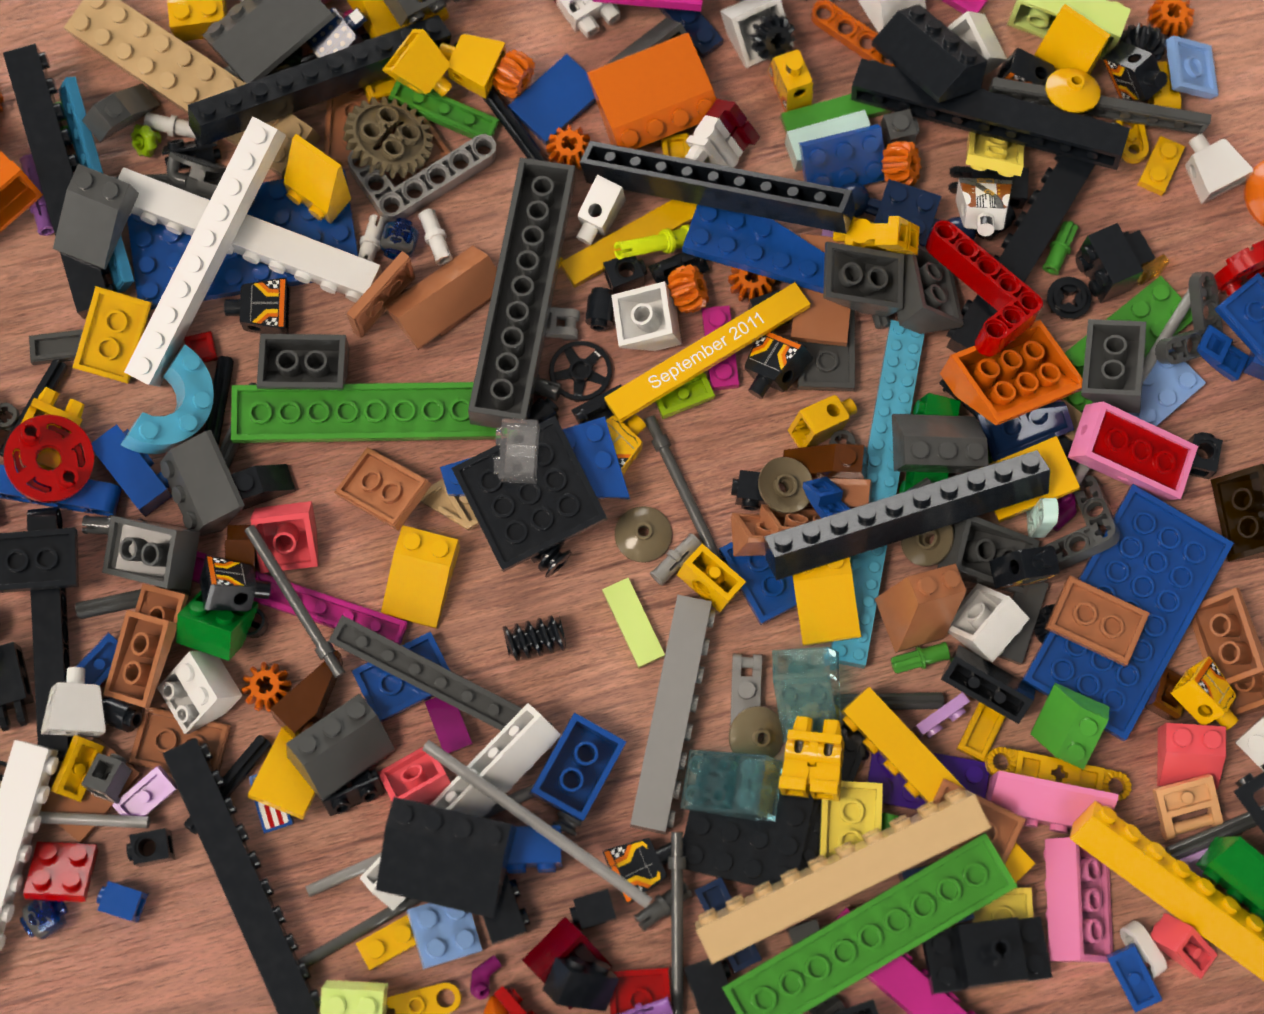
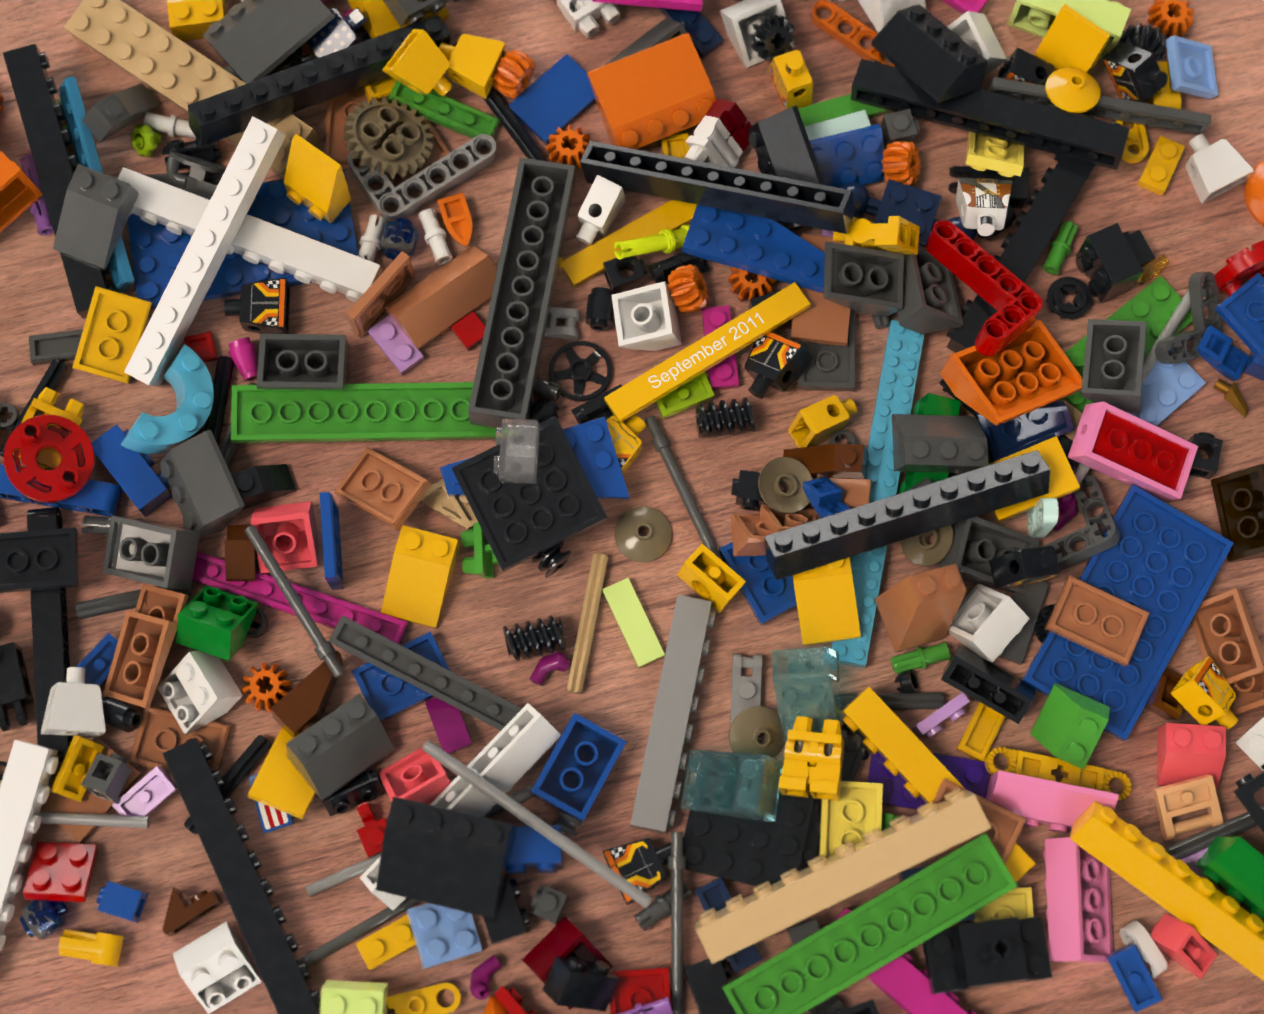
(98, 947): none -> yellow piece
(164, 847): black brick -> none
(181, 914): none -> reddish brown slope
(216, 967): none -> white slope
(230, 585): black torso -> none
(245, 357): none -> dark pink cone
(331, 541): none -> blue tile
(372, 832): none -> red plate
(395, 345): none -> lavender plate
(456, 217): none -> orange plate
(469, 330): none -> red tile
(484, 558): none -> bright green hips
(548, 904): none -> dark grey brick
(549, 663): none -> magenta arm
(587, 623): none -> tan axle
(593, 910): black brick -> none
(675, 559): light grey pin -> none
(725, 417): none -> black piece
(785, 150): none -> black slope
(908, 681): none -> black hinge
(1232, 395): none -> pearl gold bar

